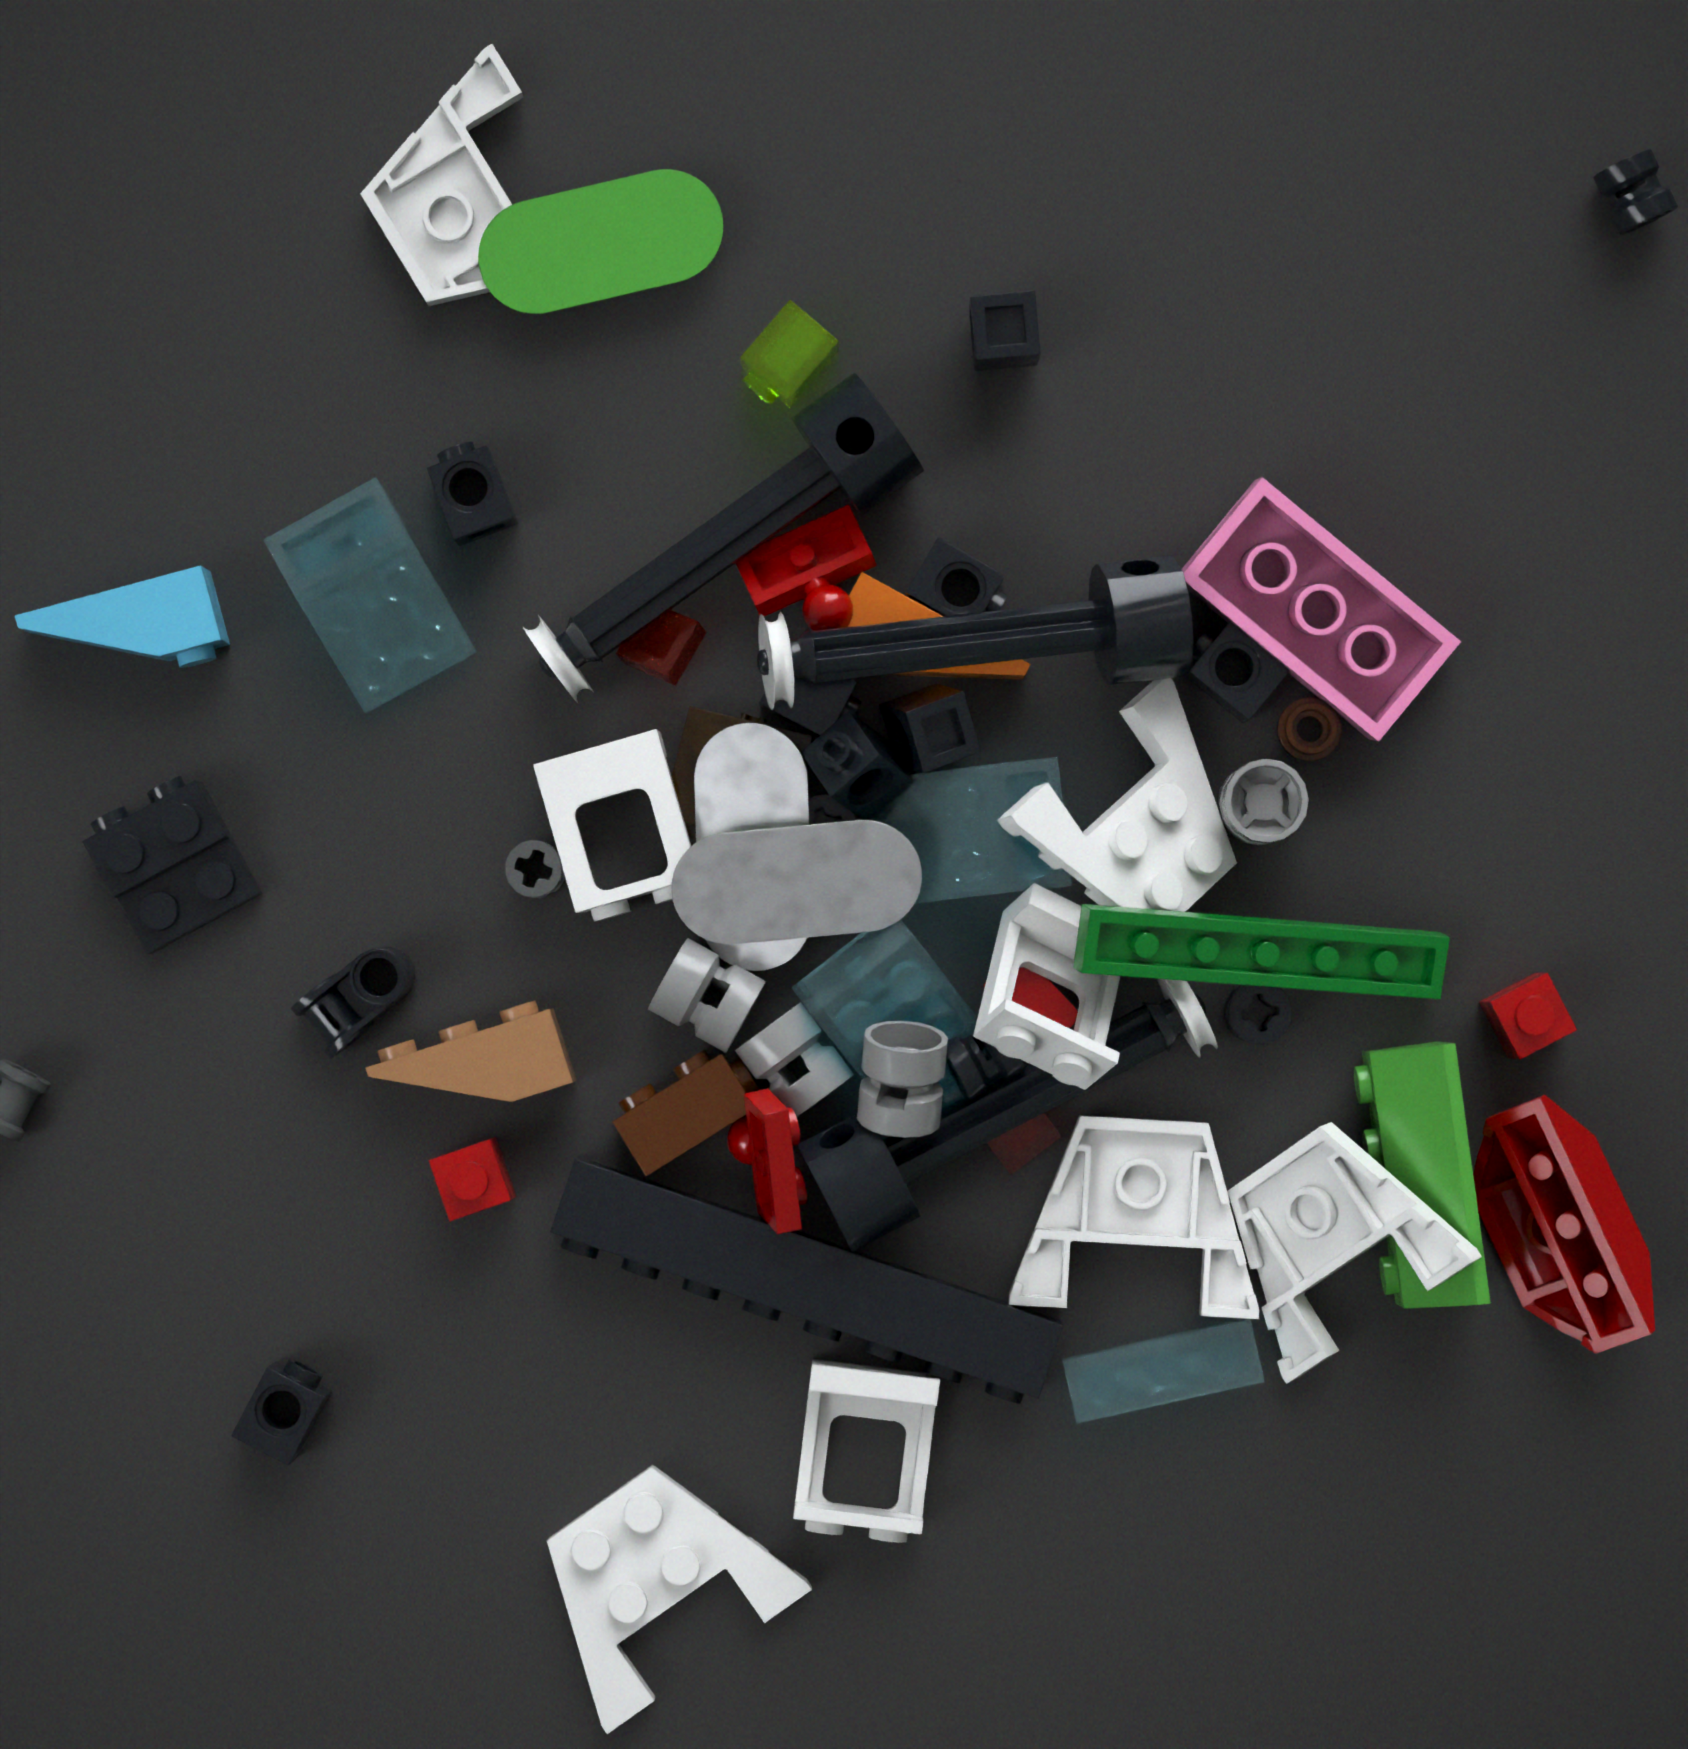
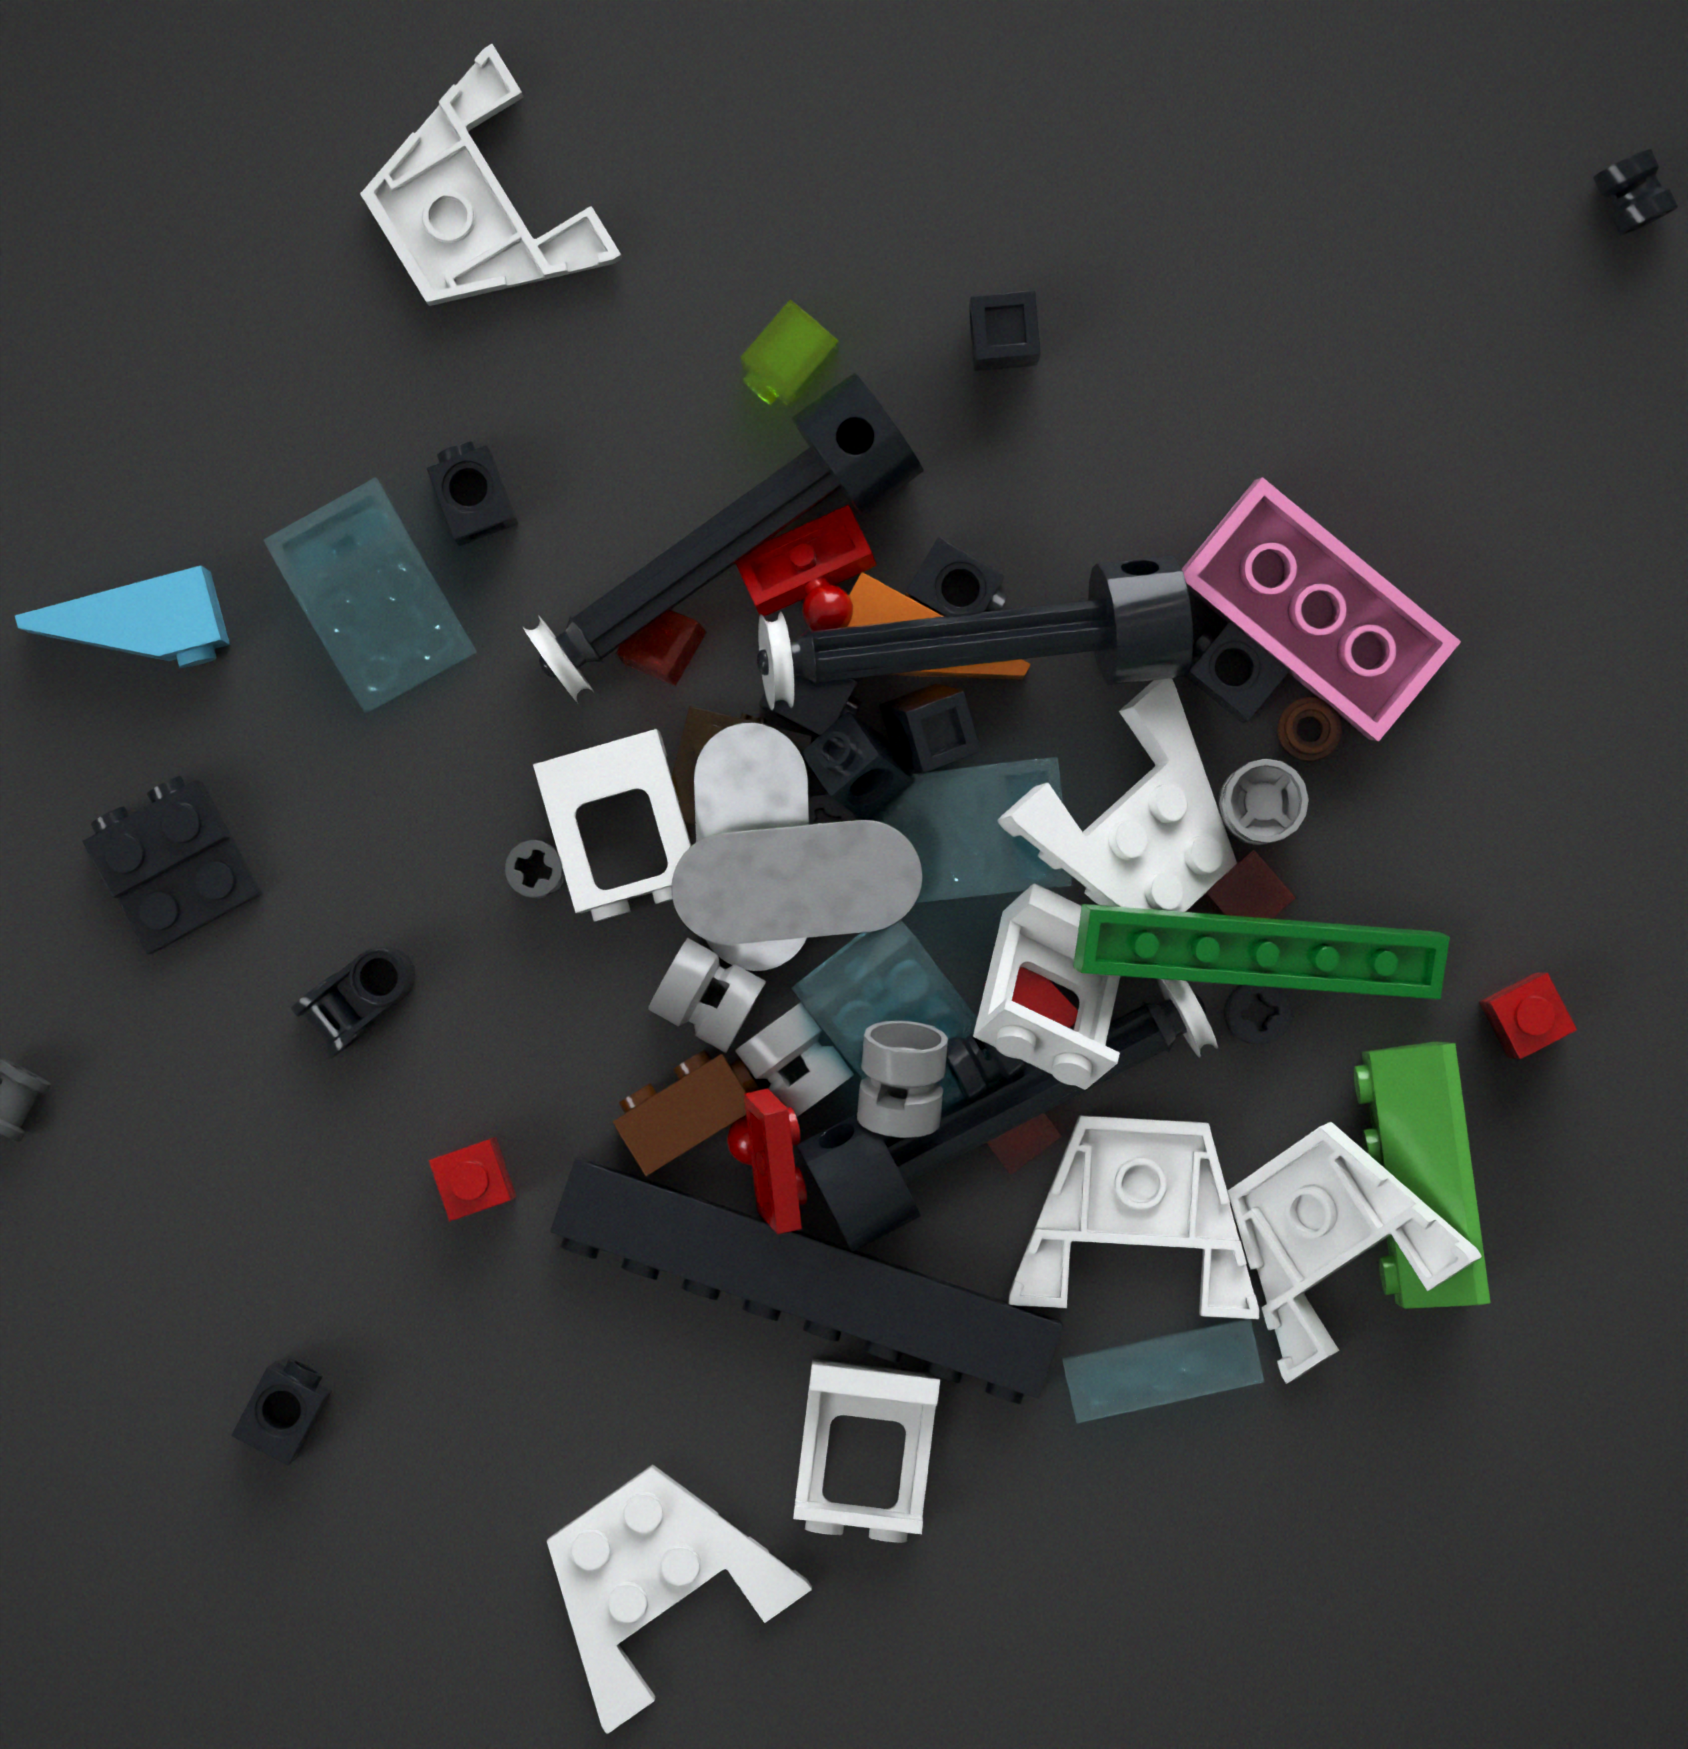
(496, 1063): medium nougat slope -> none
(600, 241): bright green sticker -> none
(1250, 890): none -> clear red plate
(1563, 1226): red wedge -> none

